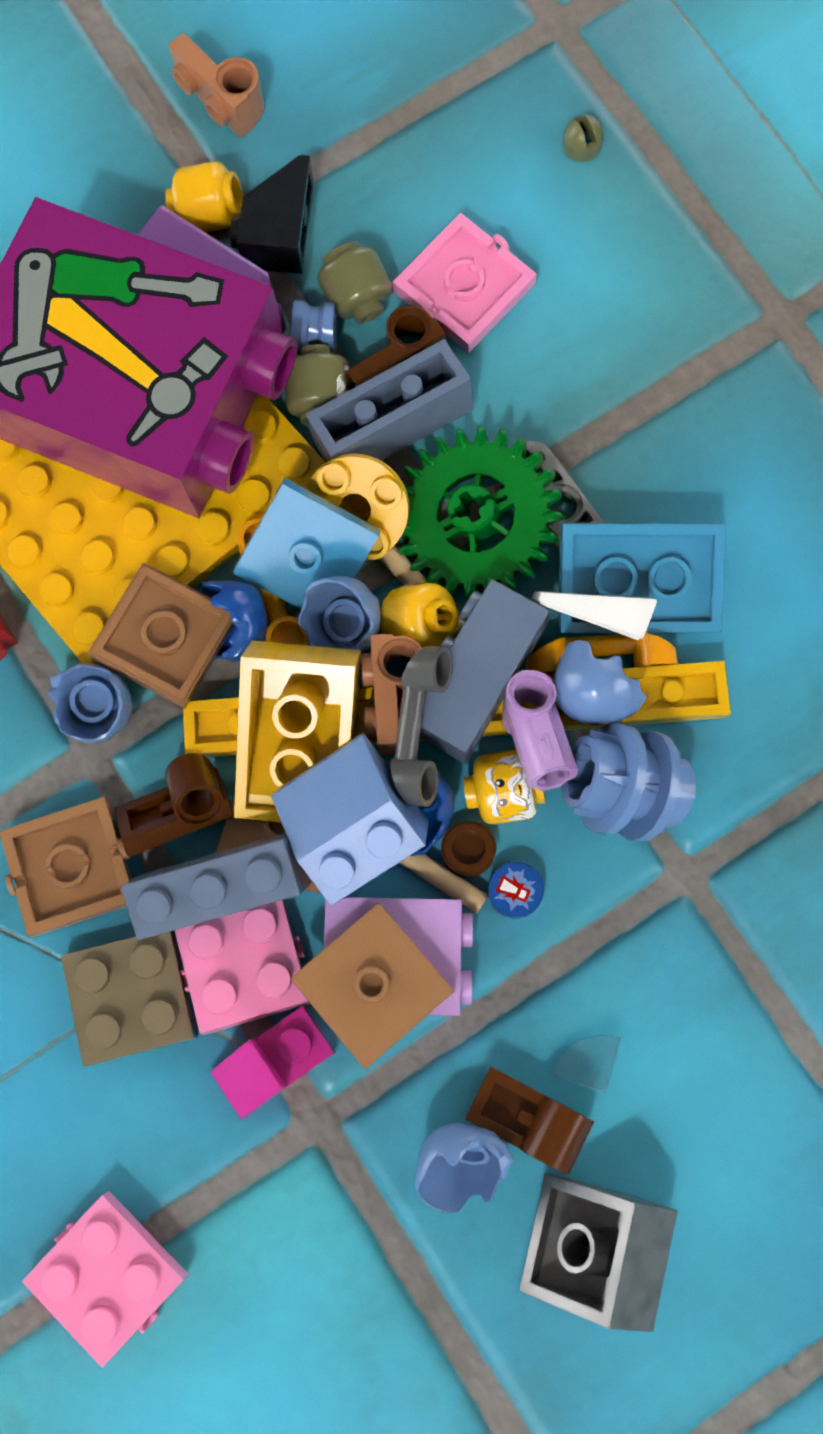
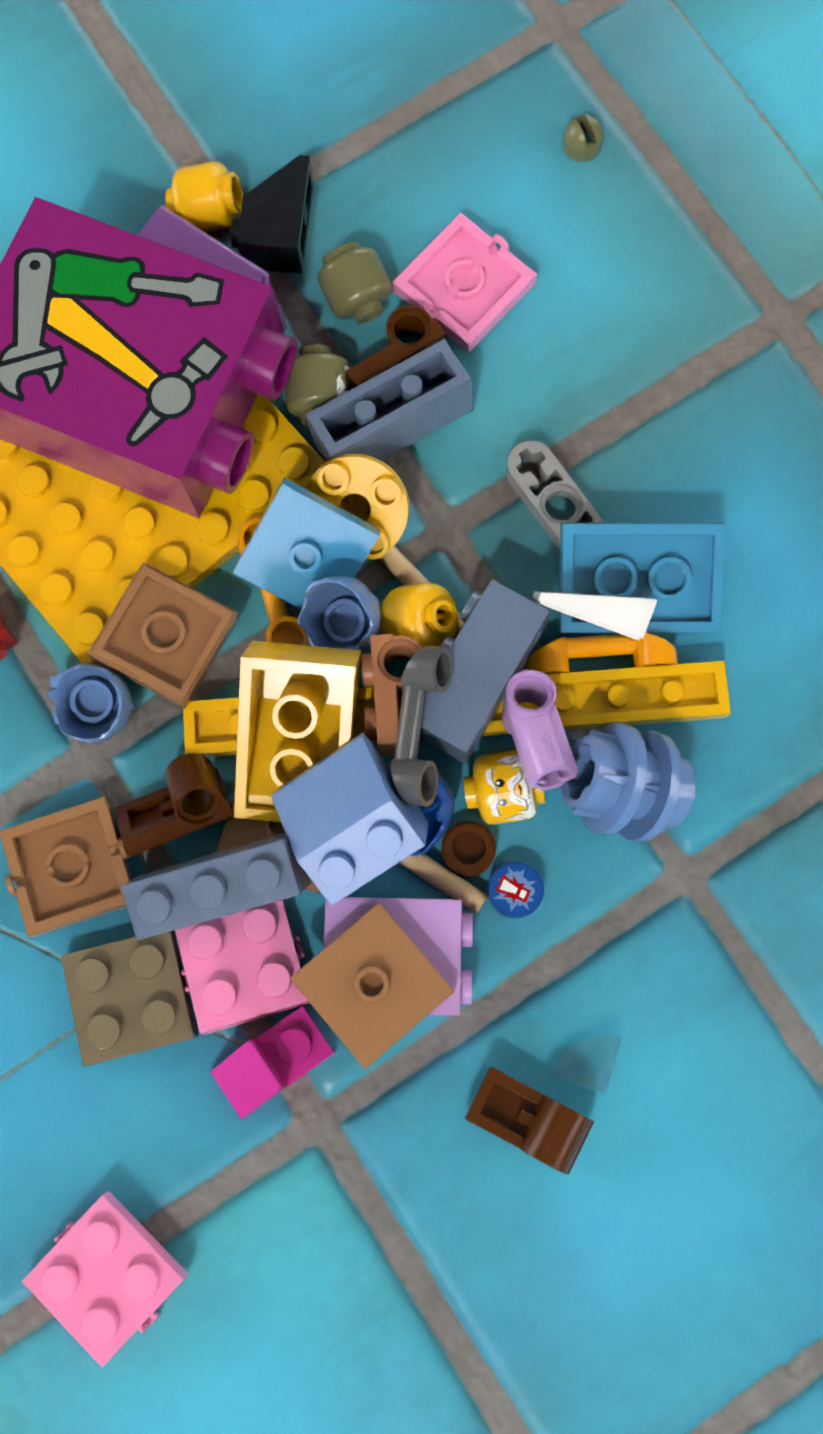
(219, 85): nougat plate -> none
(247, 613): blue hair -> none
(314, 325): medium blue wheel -> none
(460, 1164): medium blue hair -> none
(522, 488): green gear -> none
(594, 688): medium blue hair -> none
(598, 1253): flat silver slope -> none

